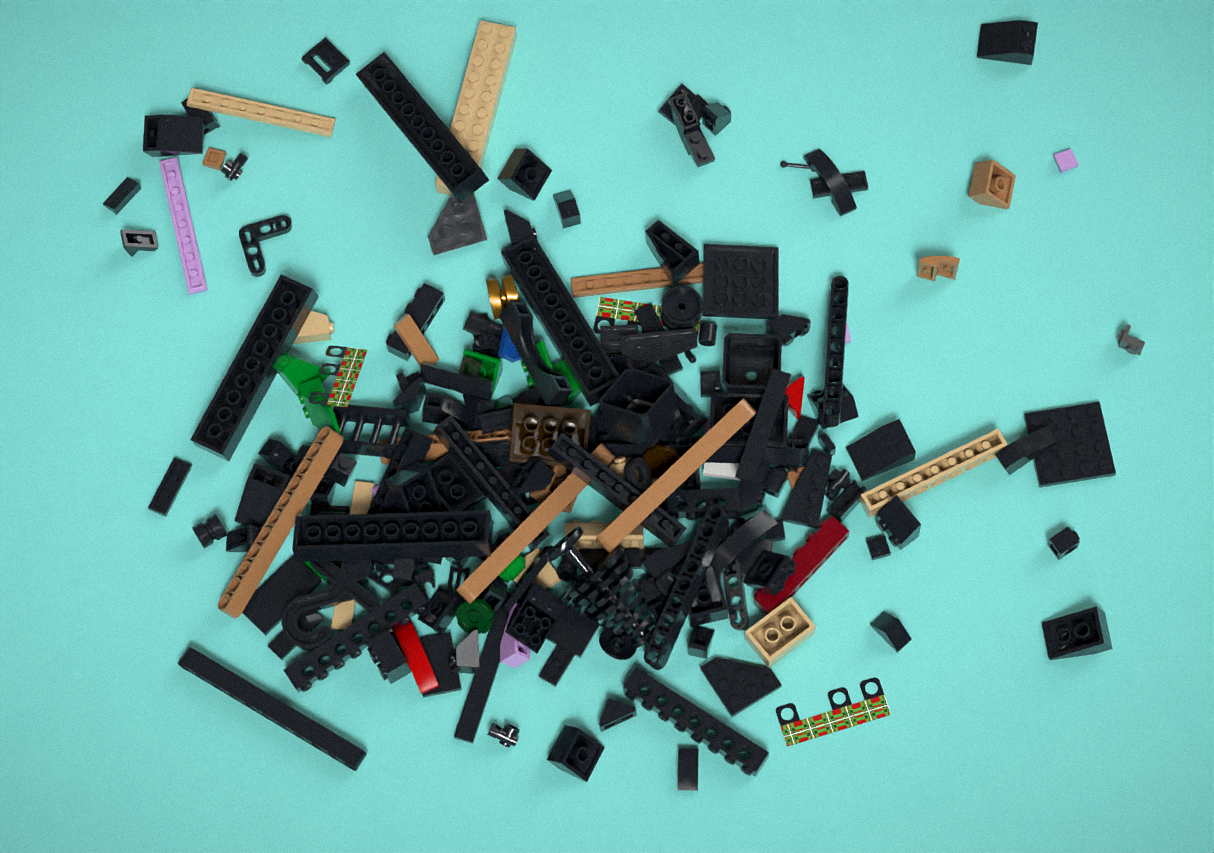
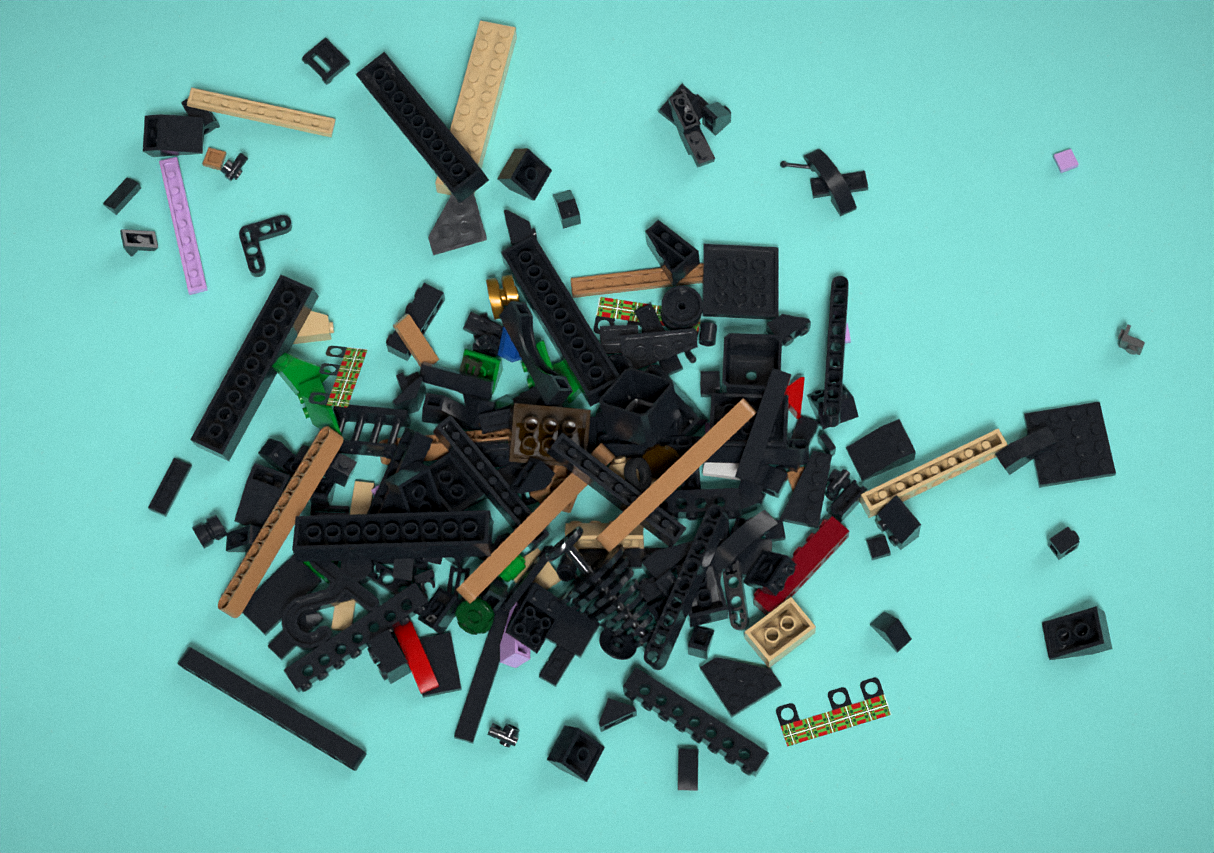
(466, 655): slope -> none
(943, 266): medium nougat slope -> none
(992, 184): medium nougat slope -> none
(1008, 41): black slope -> none

